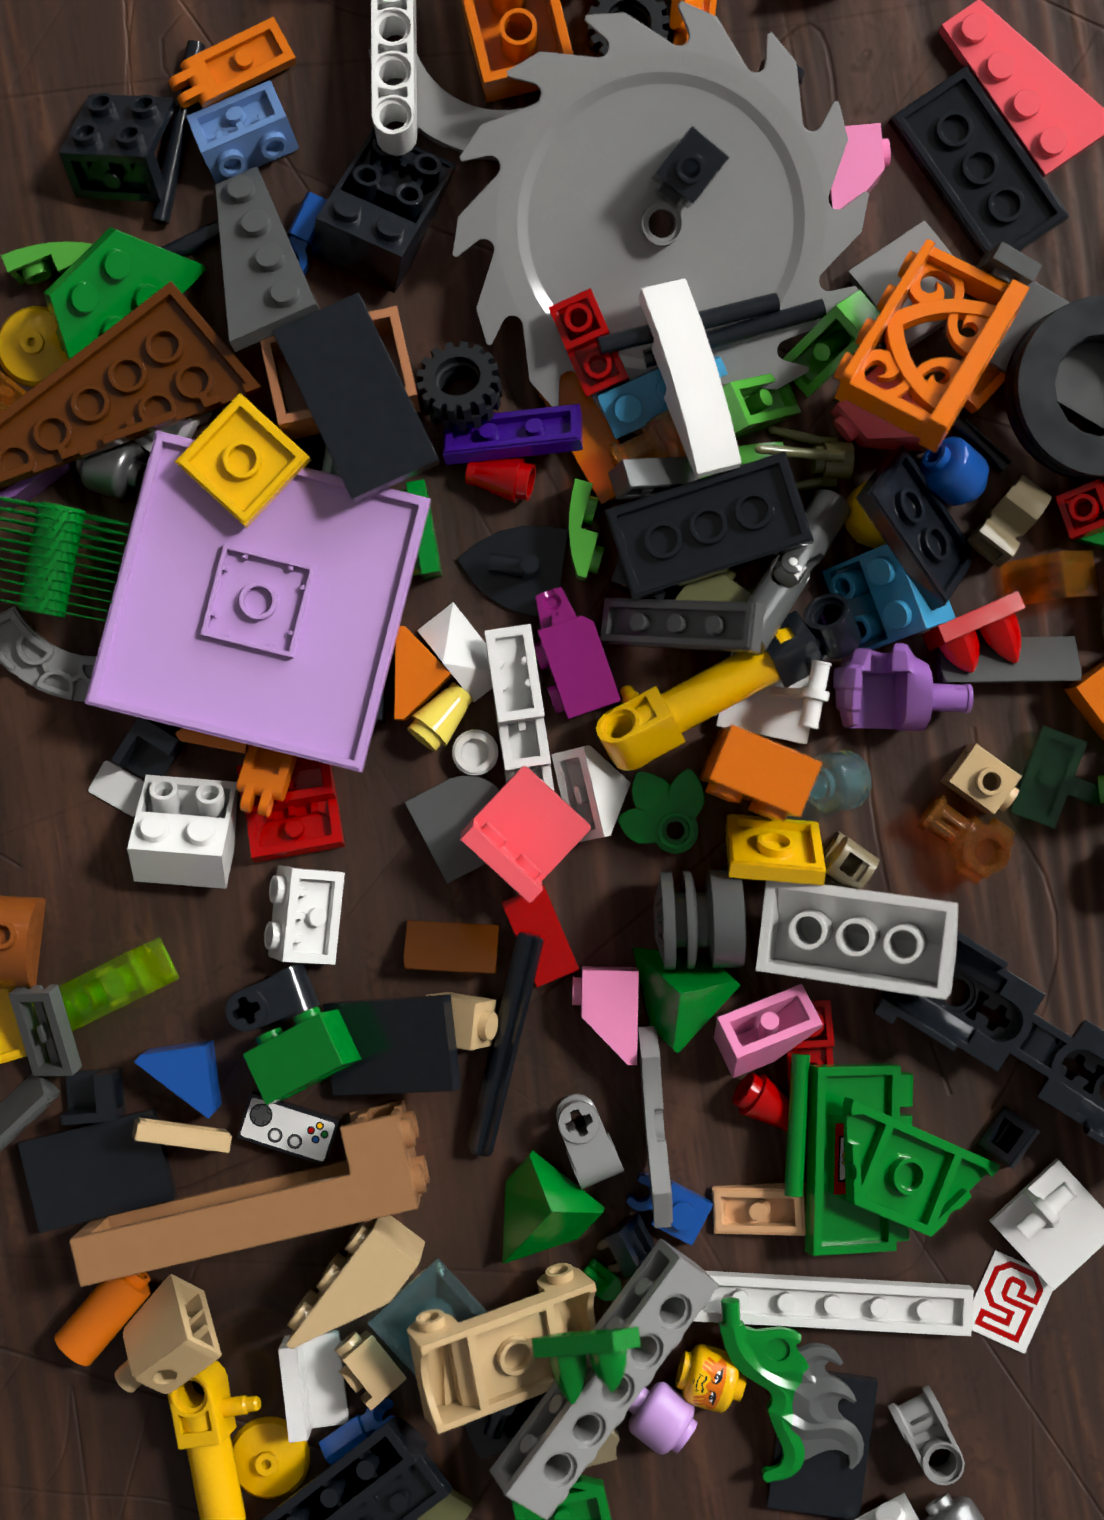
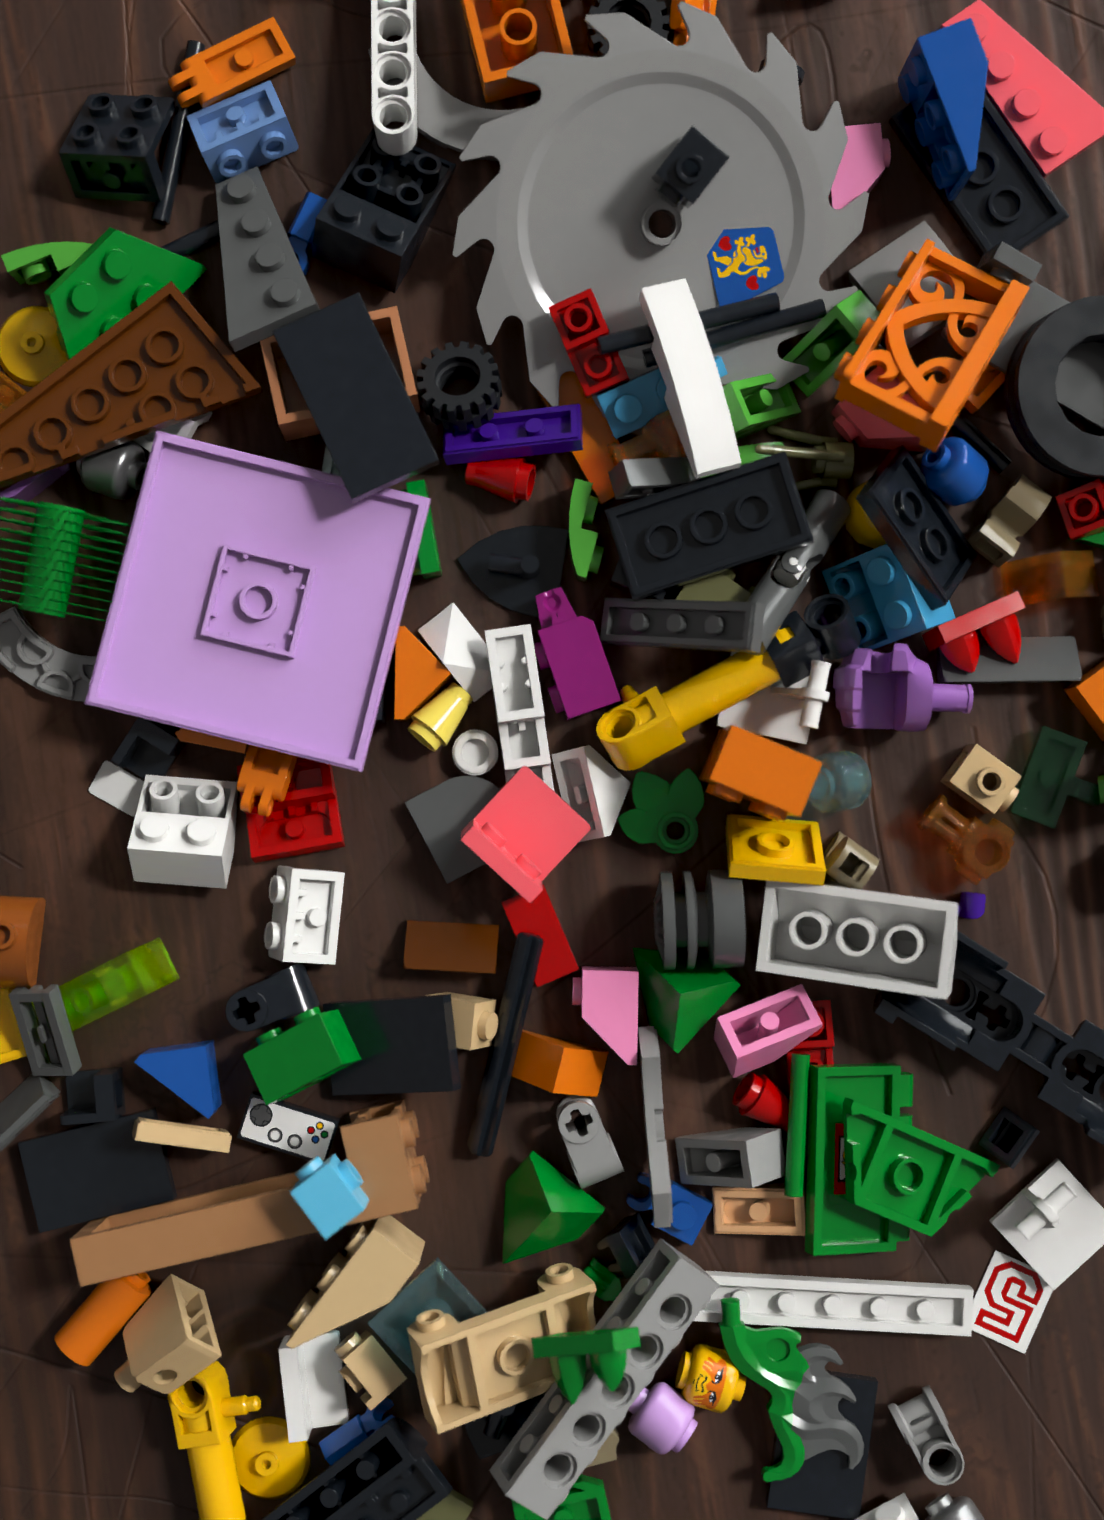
(243, 460): yellow tile -> none
(329, 1193): none -> medium azure brick
(559, 1065): none -> orange slope
(731, 1157): none -> light grey slope
(744, 263): none -> blue sticker
(947, 92): none -> blue slope
(971, 905): none -> dark purple hand

